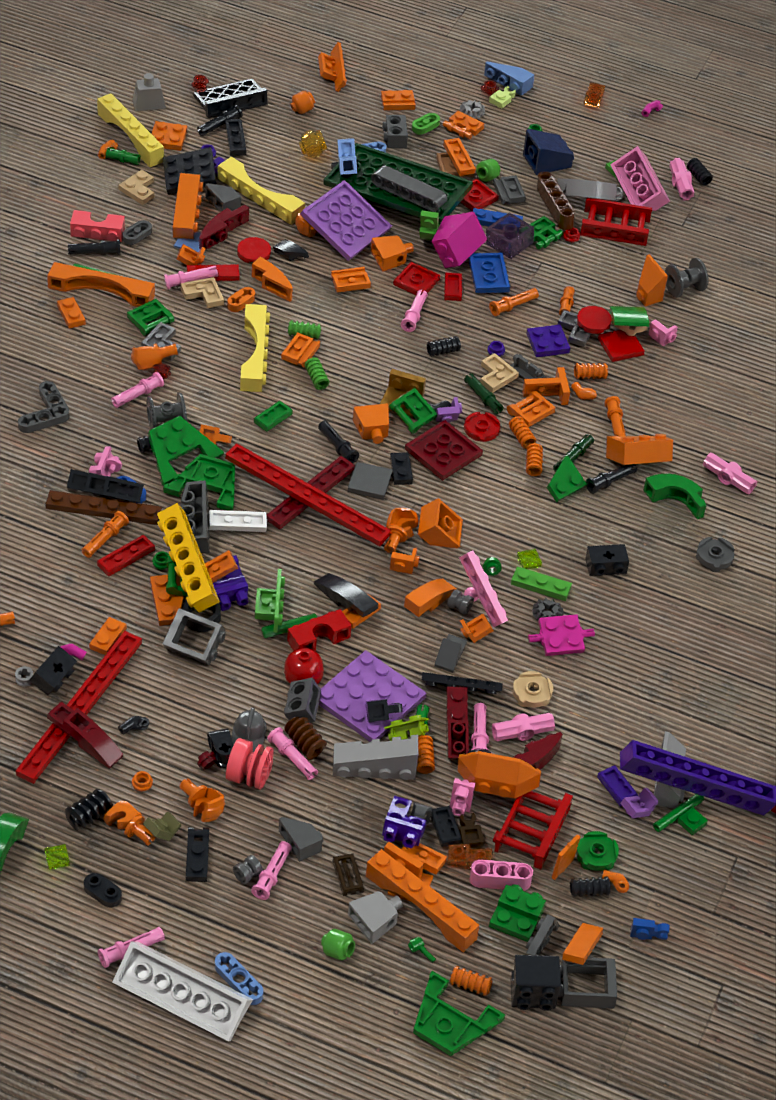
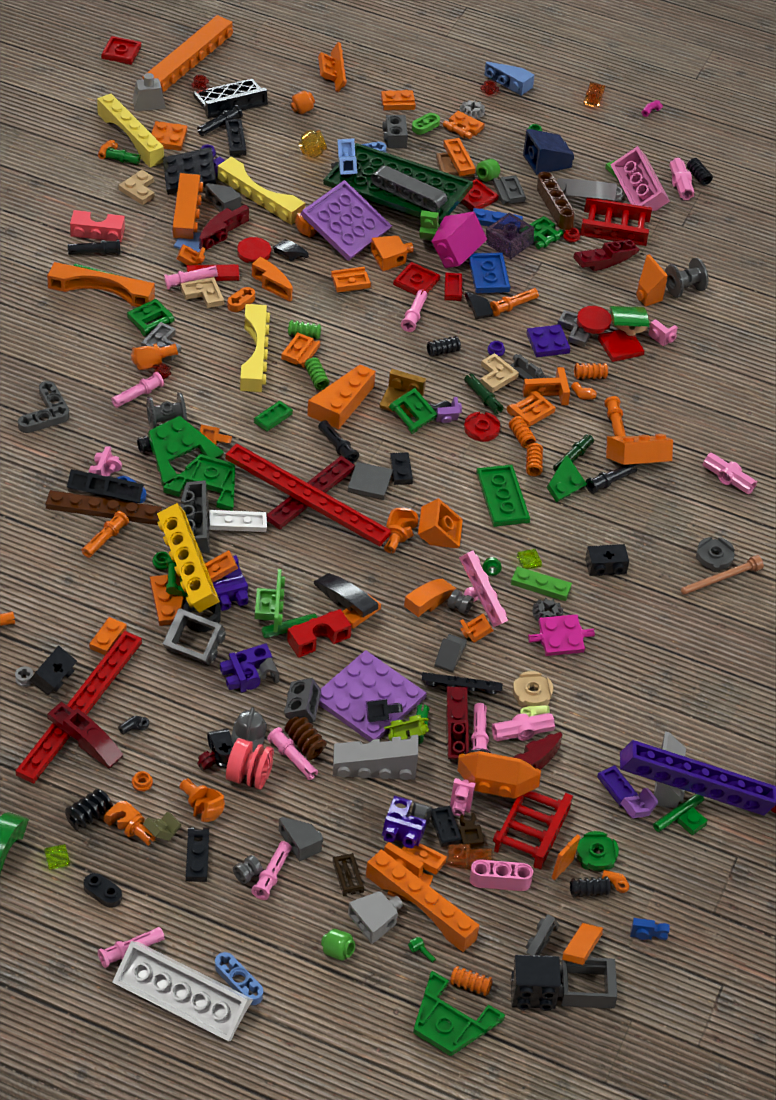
(71, 312): orange plate -> none
(74, 650): dark pink arm -> none
(121, 50): none -> red tile
(126, 555): red tile -> none
(137, 232): dark grey plate -> none
(192, 51): none -> orange brick
(249, 668): none -> dark purple hips
(303, 664): red cylinder -> none
(342, 397): none -> orange wedge
(372, 421): orange torso -> none
(403, 562): orange bracket -> none
(425, 754): orange piece -> none
(443, 450): dark red plate -> none
(479, 305): none -> black slope
(502, 98): yellowish green plate -> none
(502, 495): none -> green tile
(517, 912): green plate -> none
(535, 710): none -> yellowish green arm
(567, 300): orange pin -> none
(609, 255): none -> dark red slope
(678, 488): green arch -> none
(753, 564): none -> nougat piece

